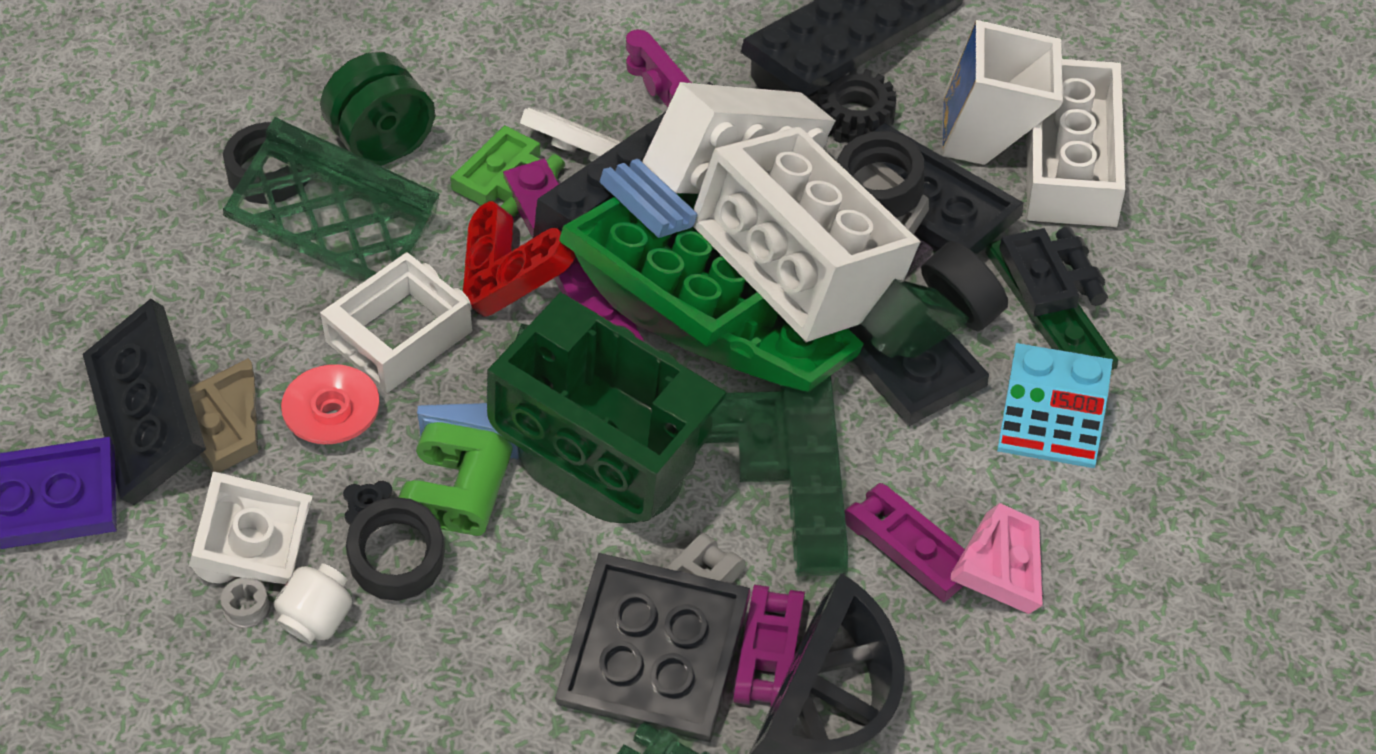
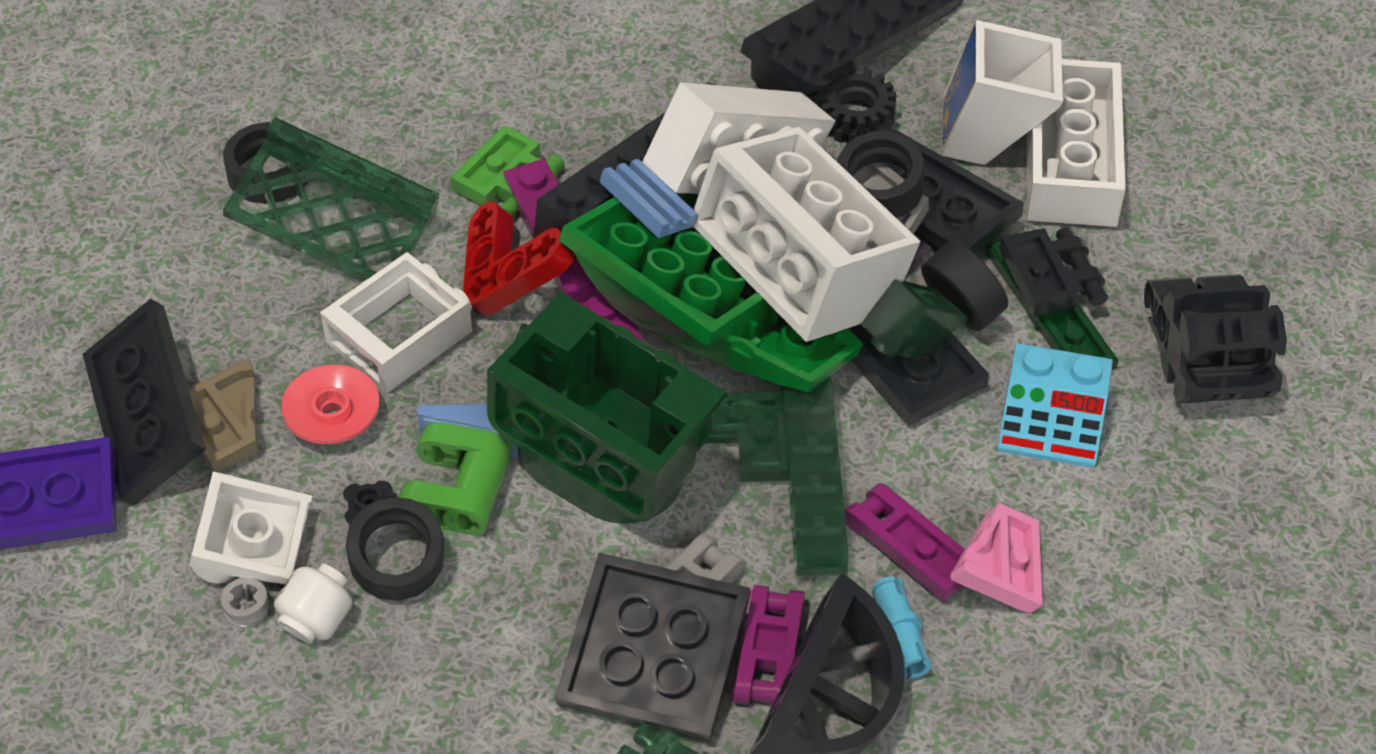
(377, 108): dark green wheel -> none
(568, 134): white plate -> none
(651, 62): magenta plate -> none
(906, 624): none -> medium azure pin
(1216, 337): none -> black connector

